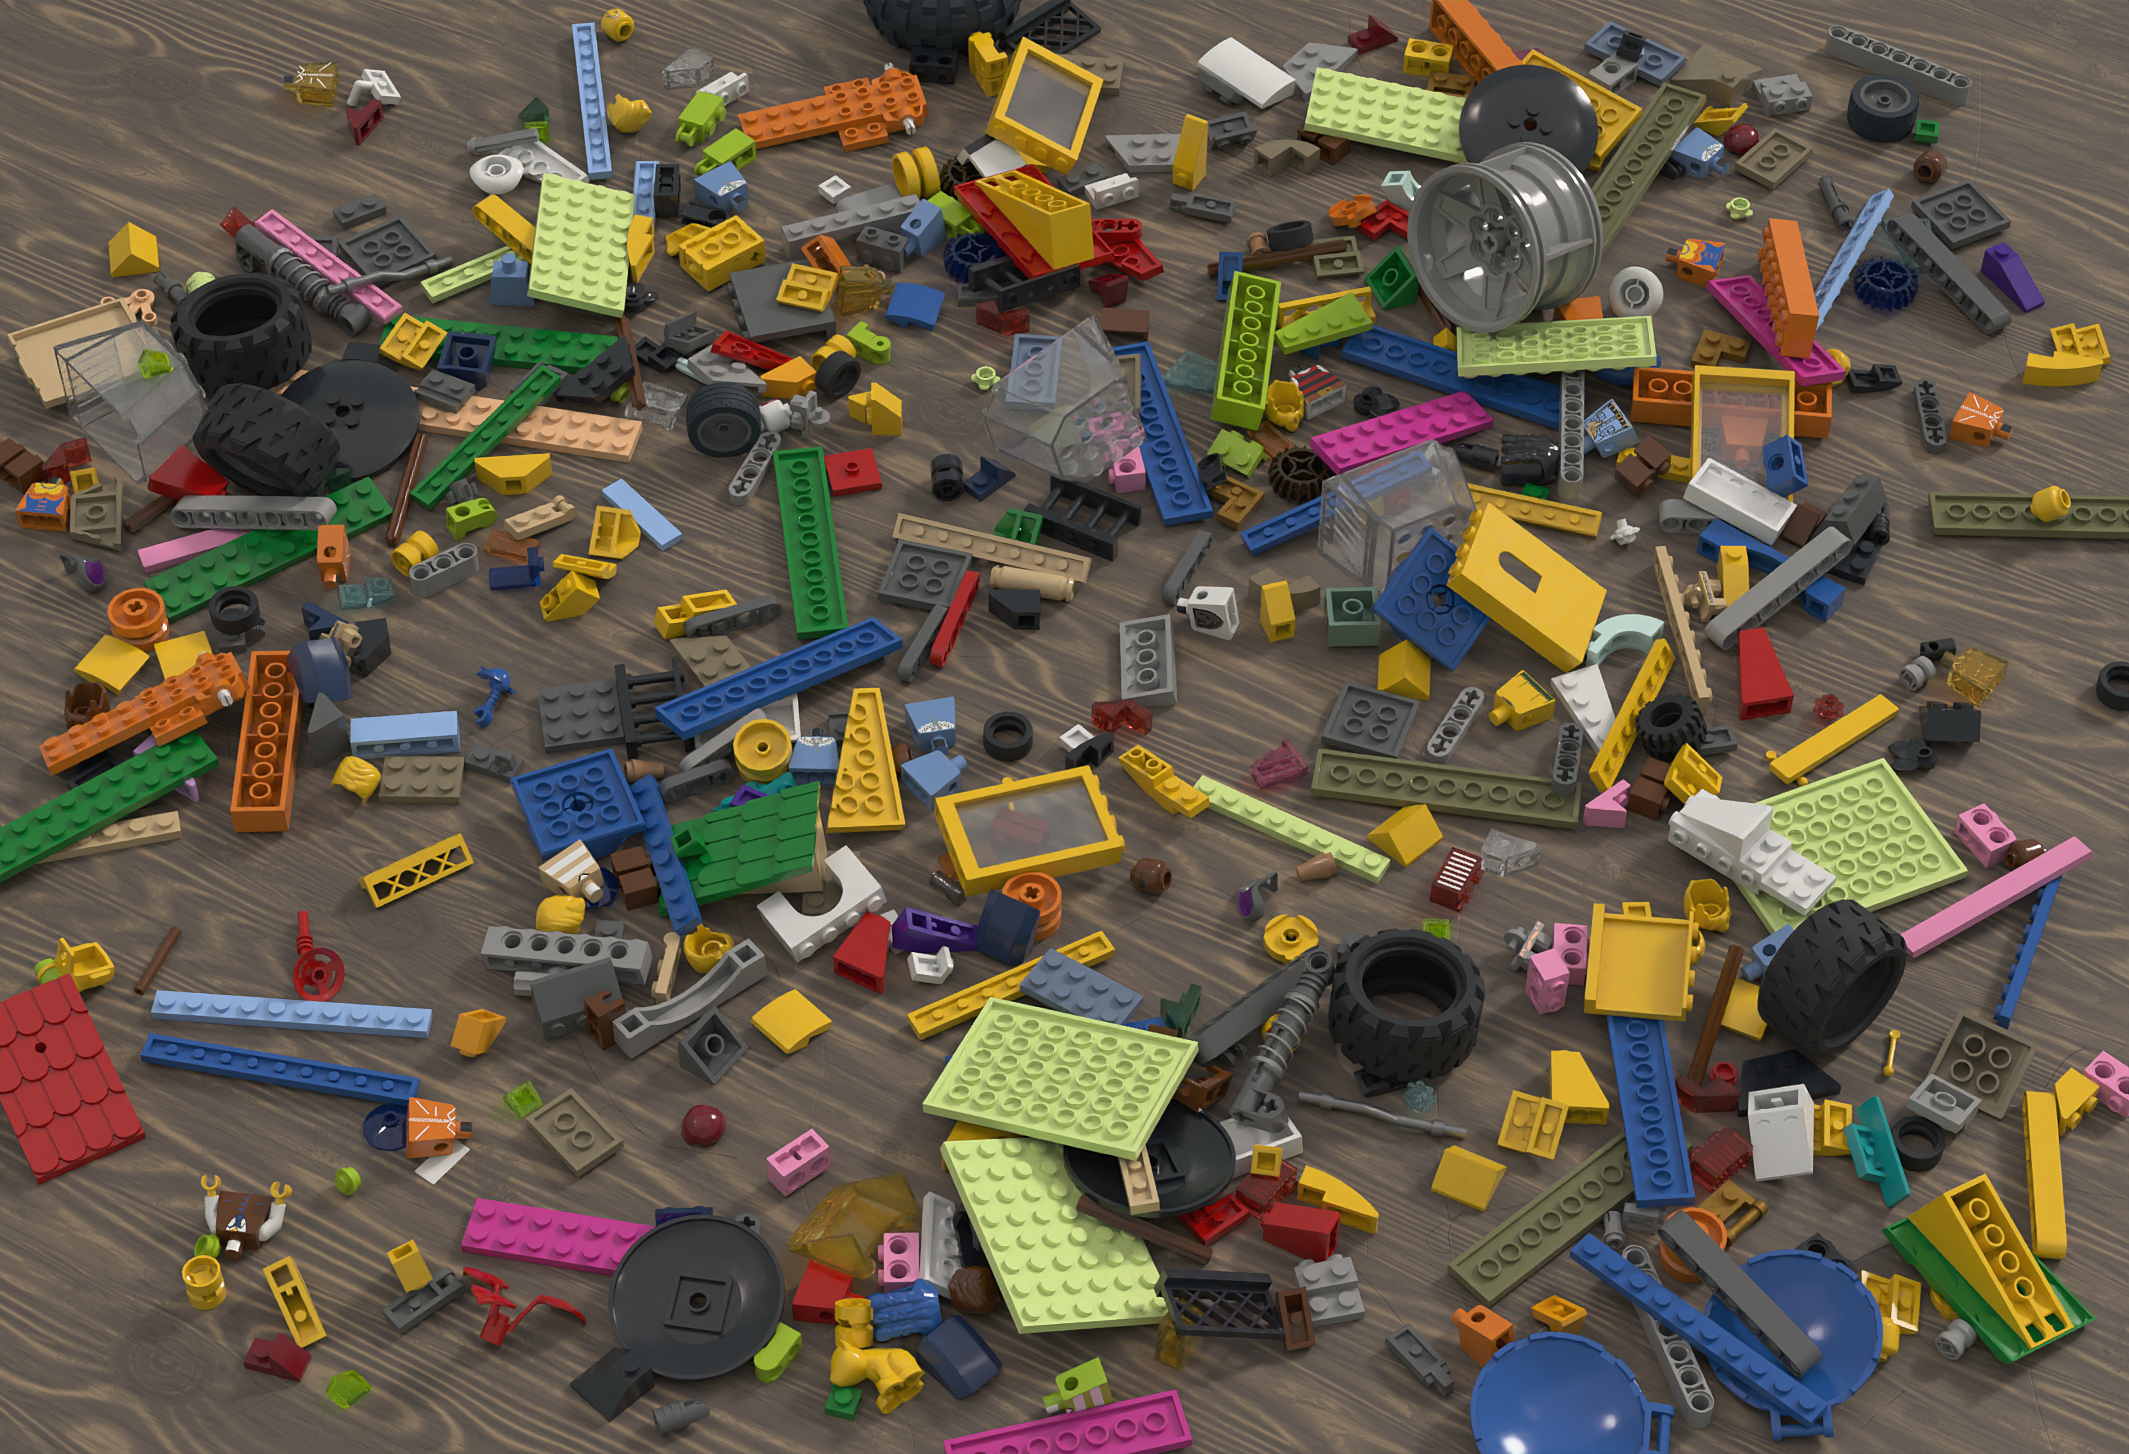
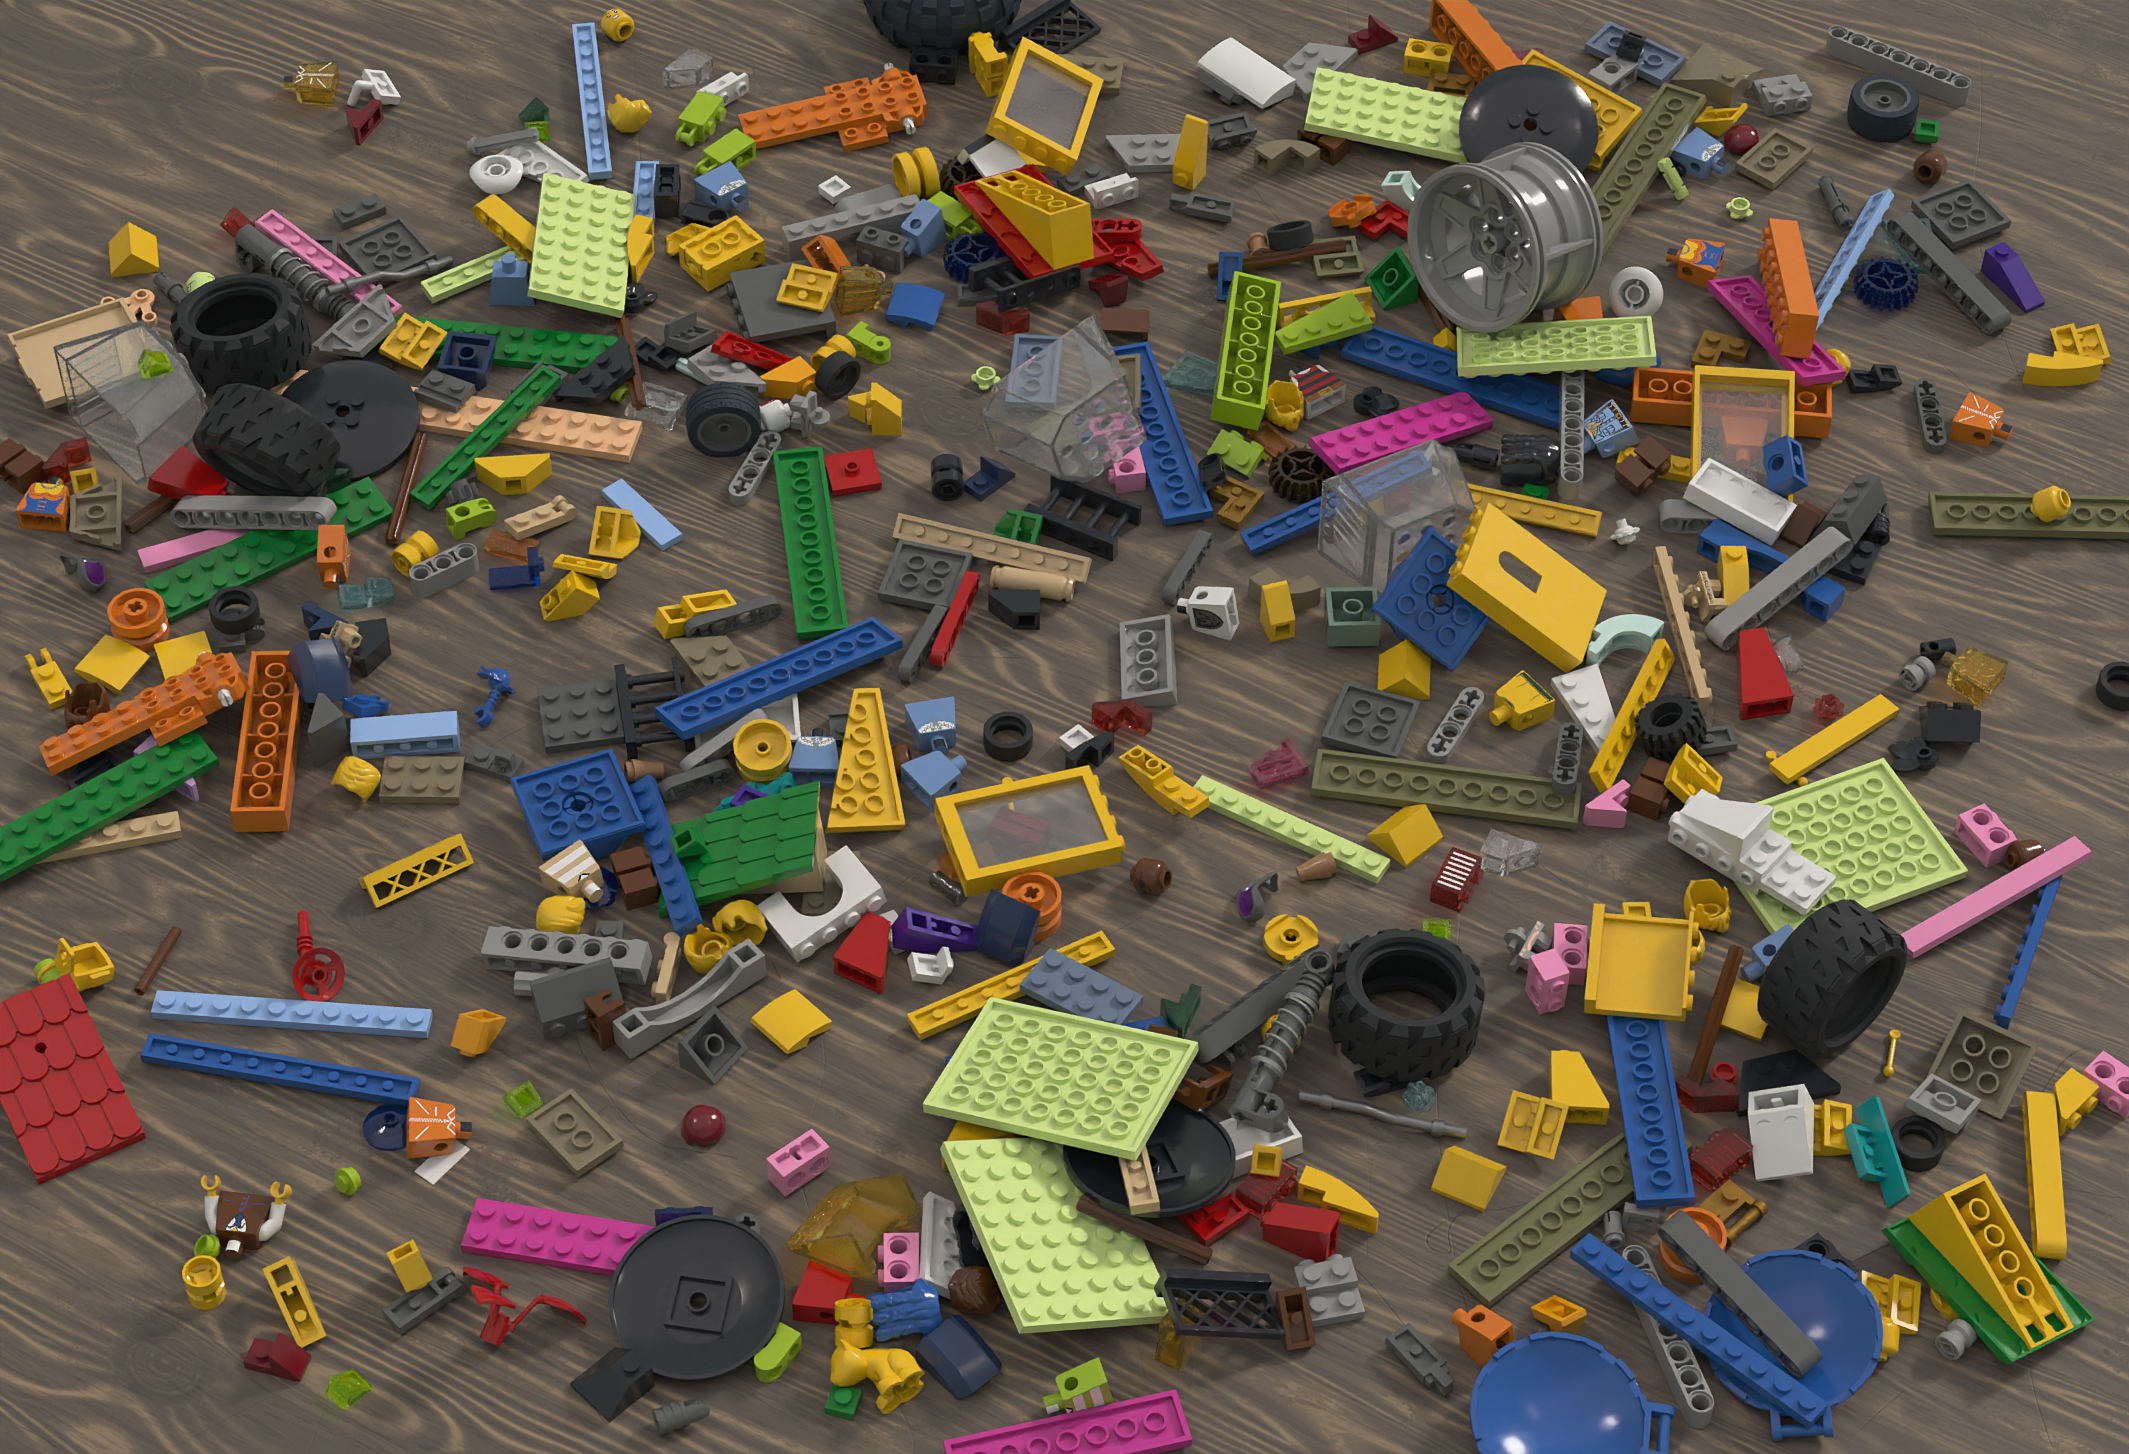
(48, 679): none -> yellow hinge
(360, 327): none -> light grey wing
(365, 706): none -> blue plate
(741, 921): none -> yellow hair
(1673, 178): none -> yellowish green axle
(1788, 654): none -> clear hair

